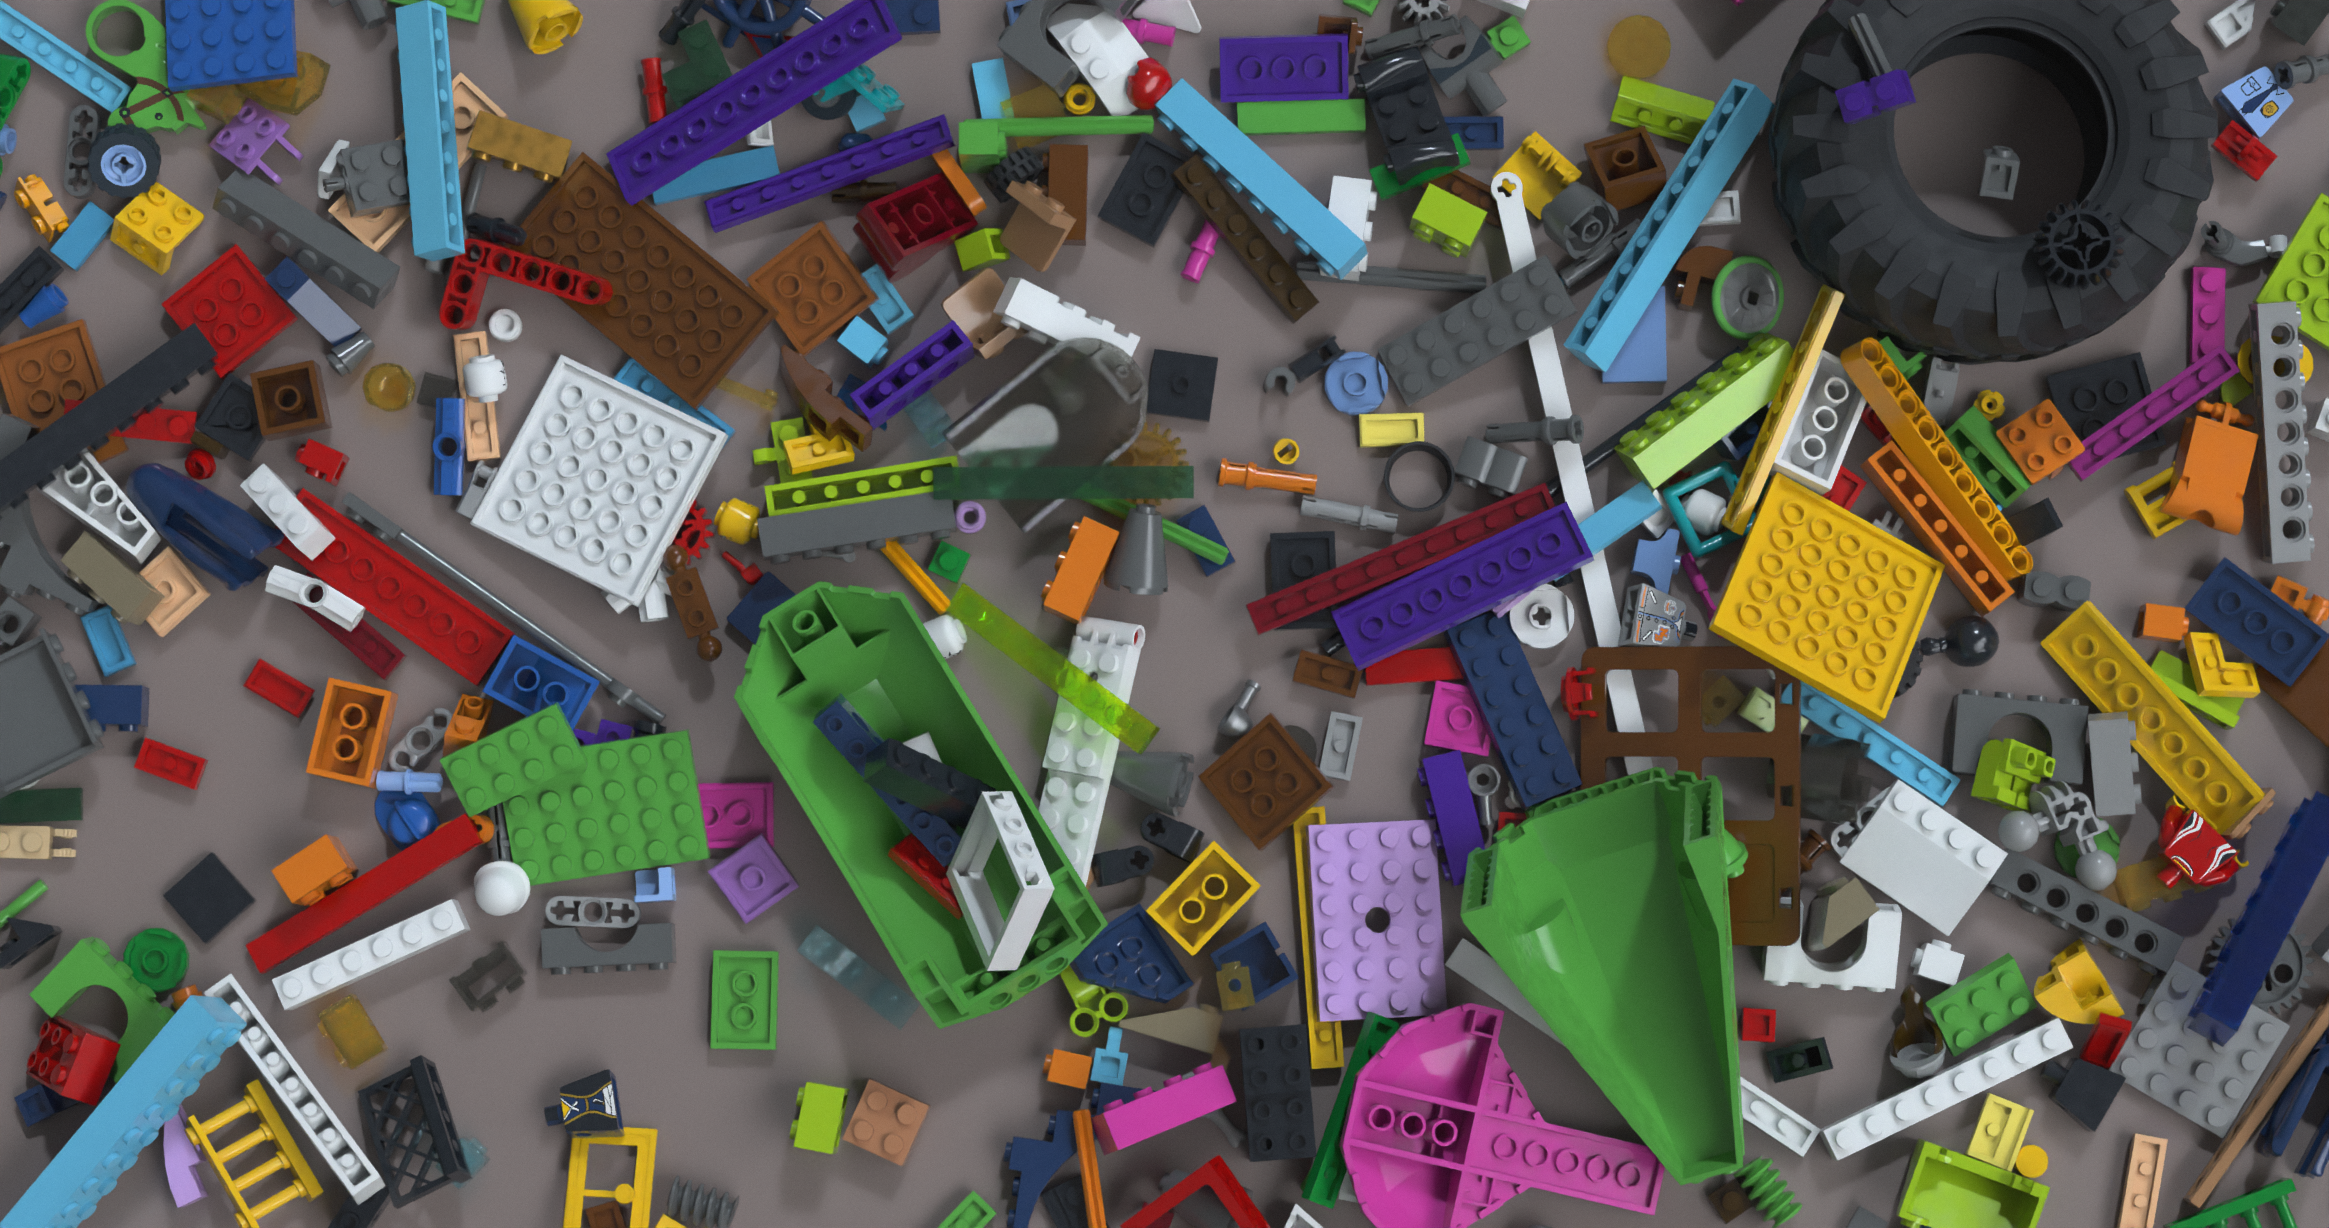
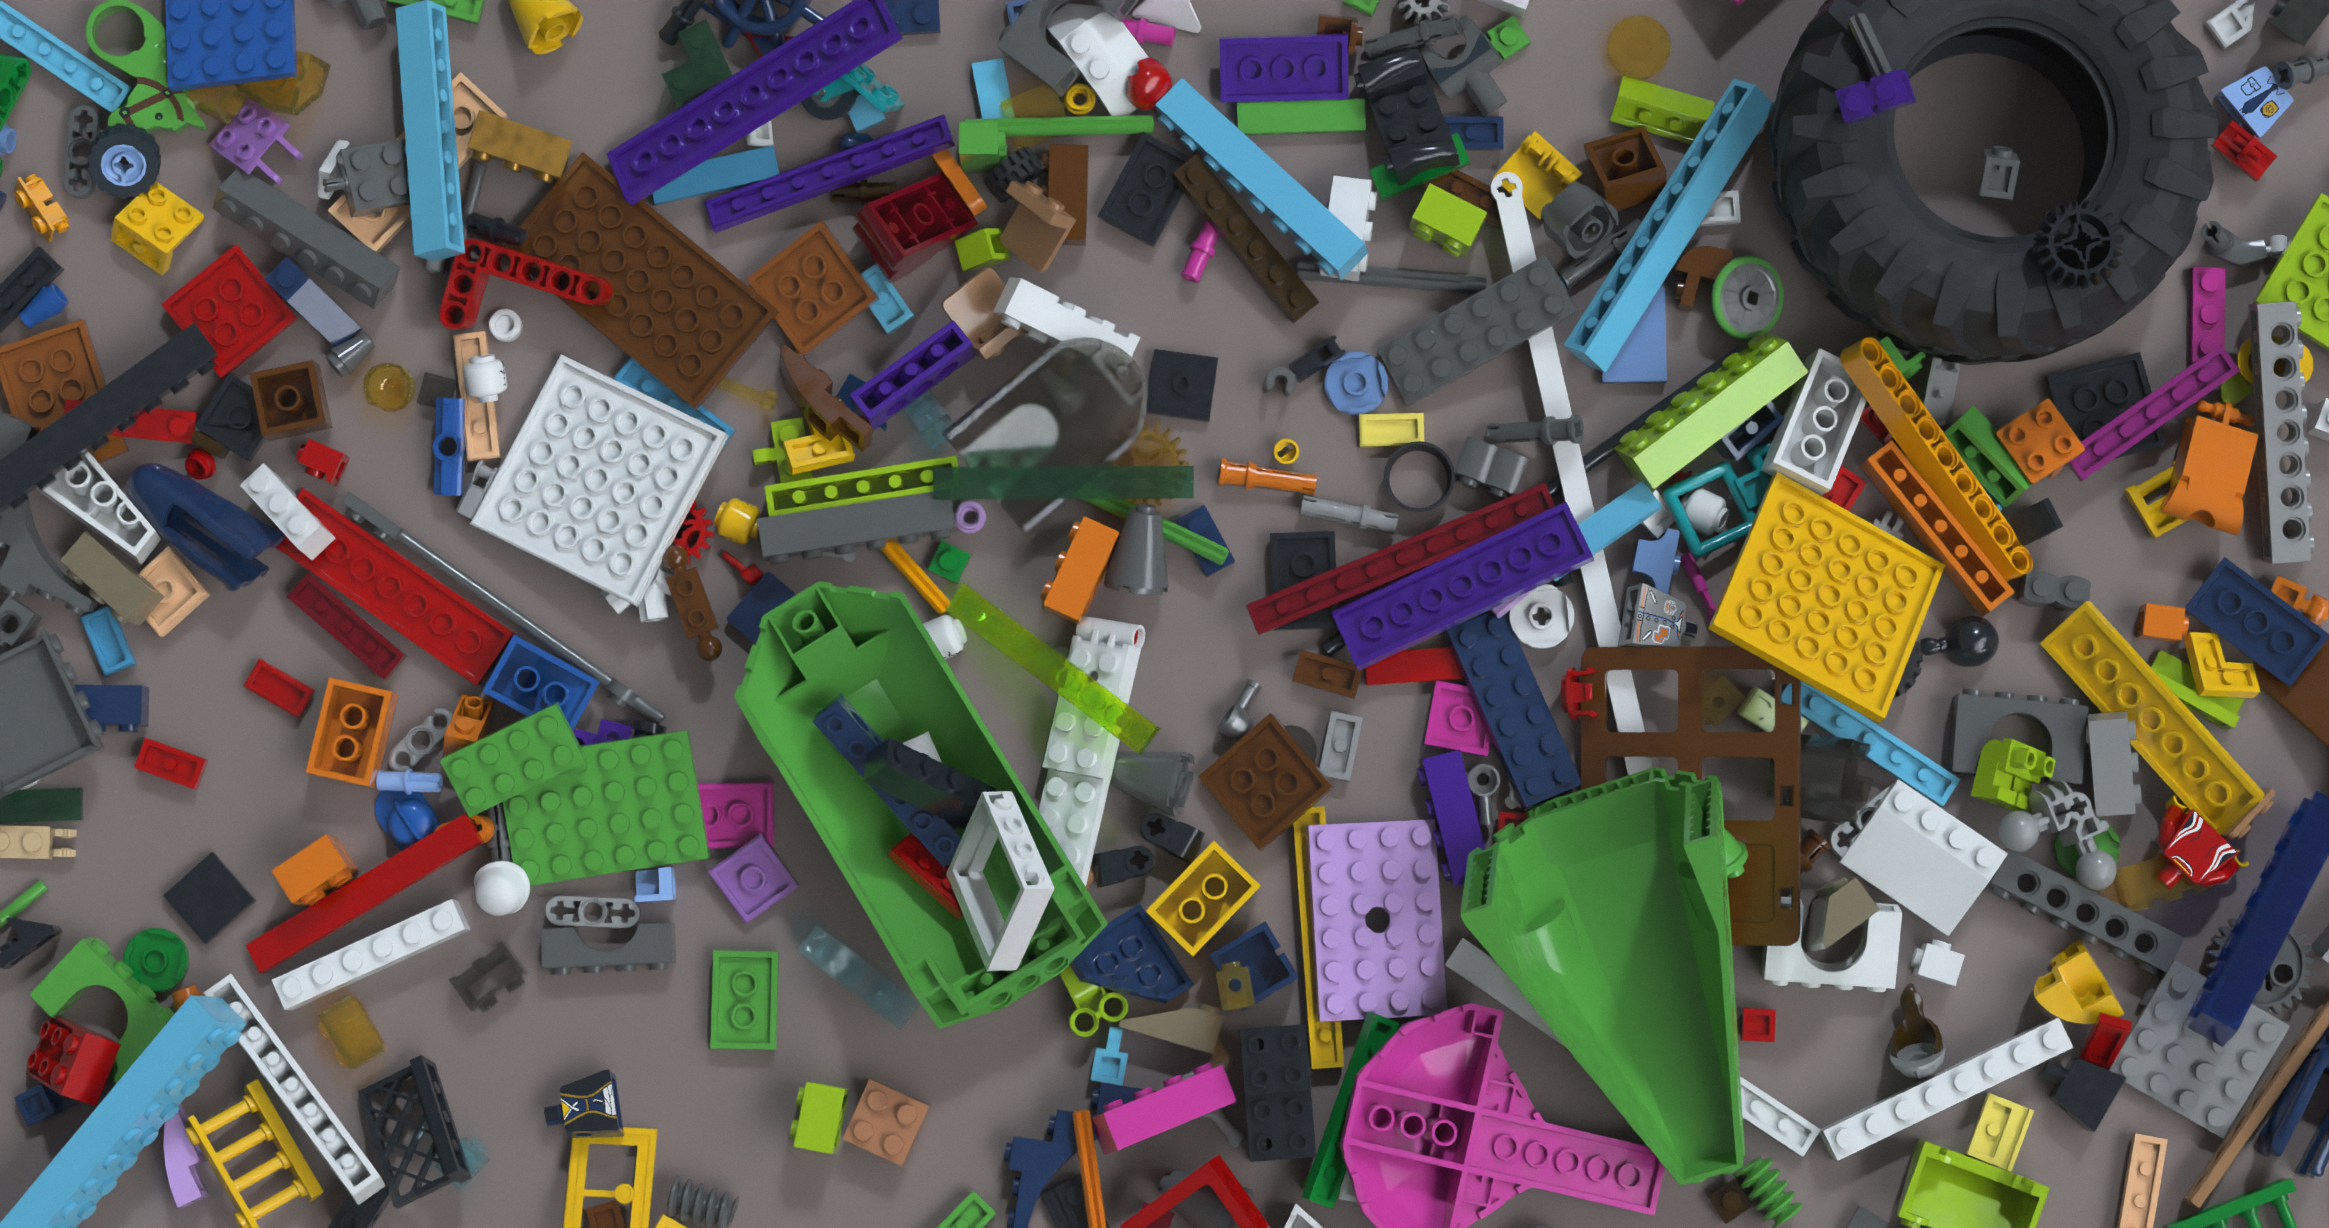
(83, 236): dark azure tile -> none
(298, 587): white piece -> none
(654, 89): red pin -> none
(864, 342): medium azure brick -> none
(1068, 1068): orange brick -> none
(1782, 409): yellow tile -> none
(1799, 1059): black slope -> none
(1981, 1004): bright green plate -> none
(1993, 397): yellow plate -> none
(2031, 1161): yellow tile -> none

